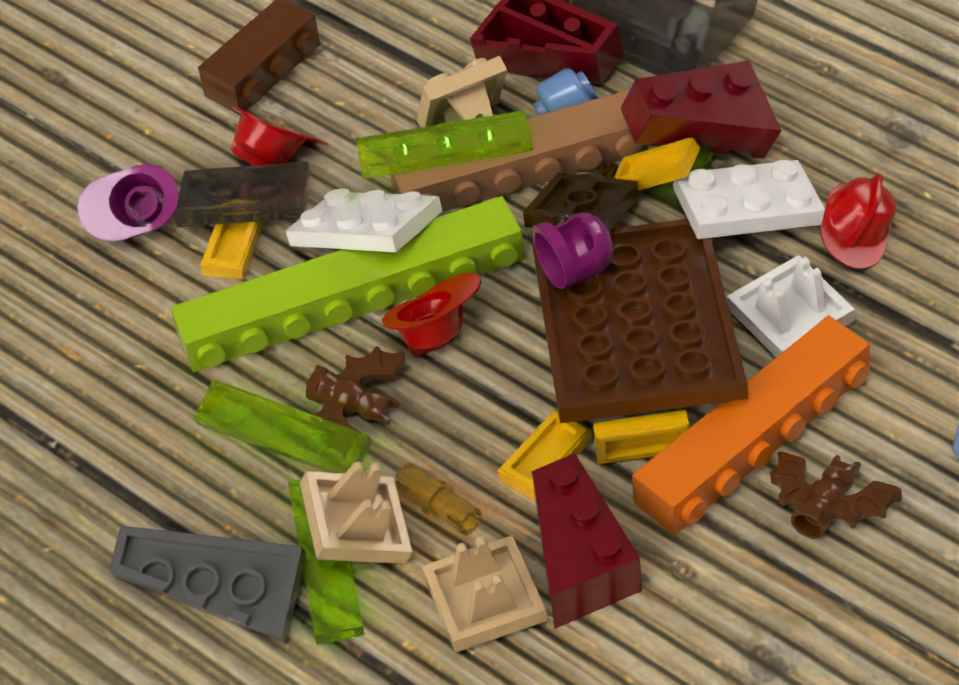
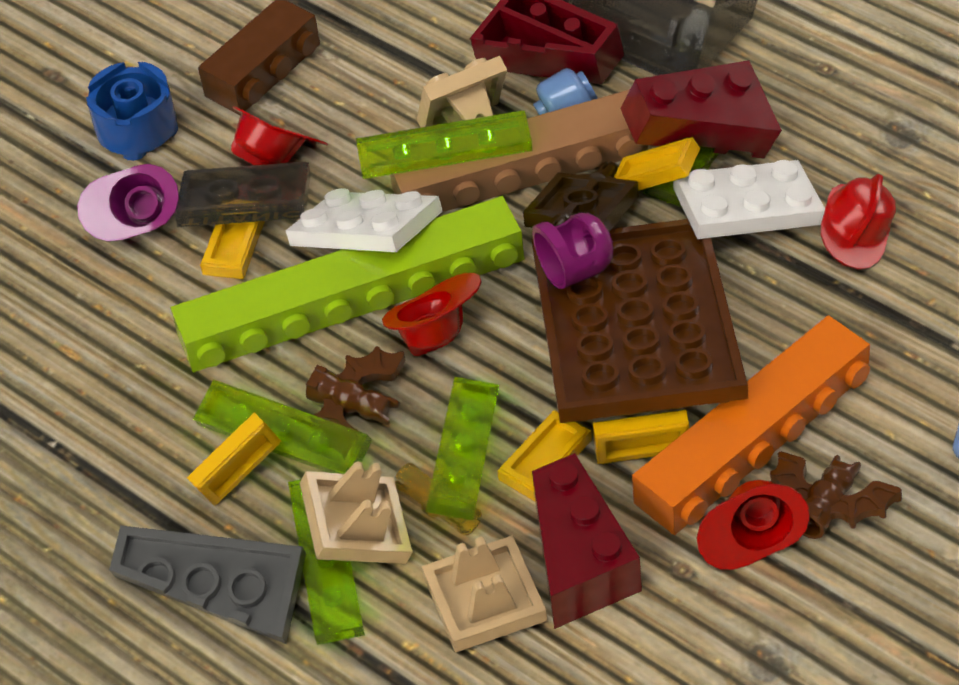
(131, 109): none -> blue brick
(234, 459): none -> yellow tile
(463, 449): none -> clear neon green tile
(752, 524): none -> red piece
(787, 304): white plate -> none

